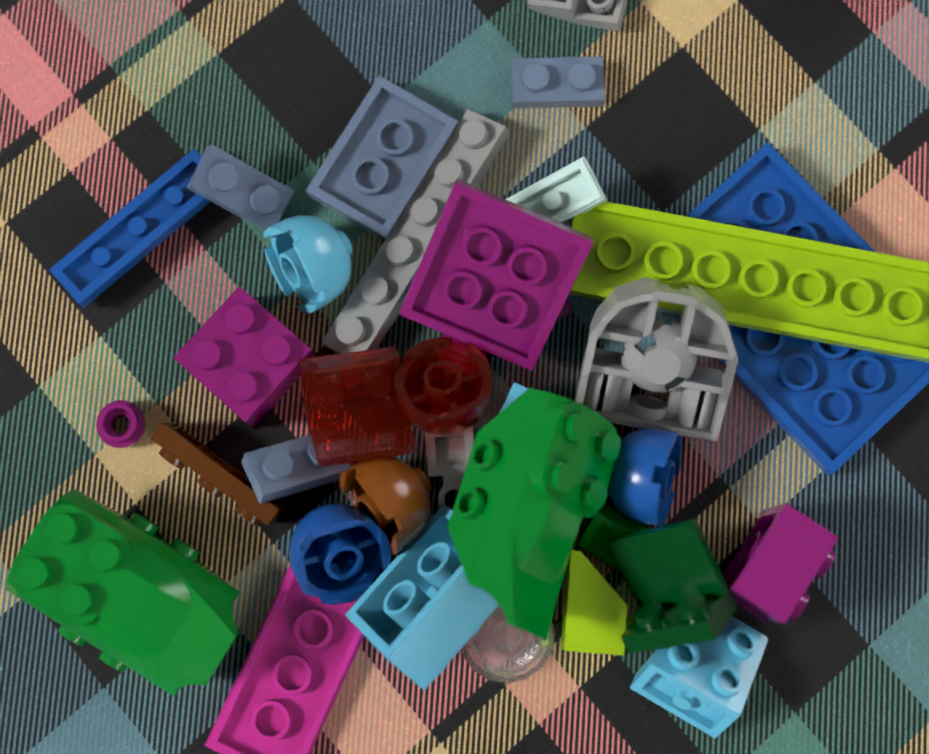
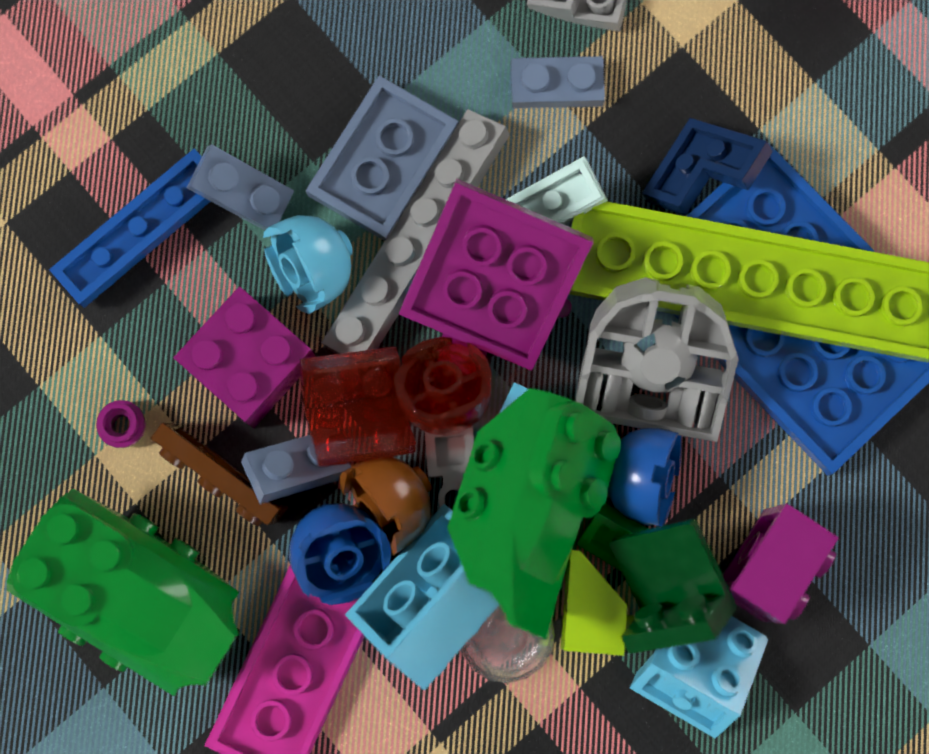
(701, 154): none -> dark blue plate

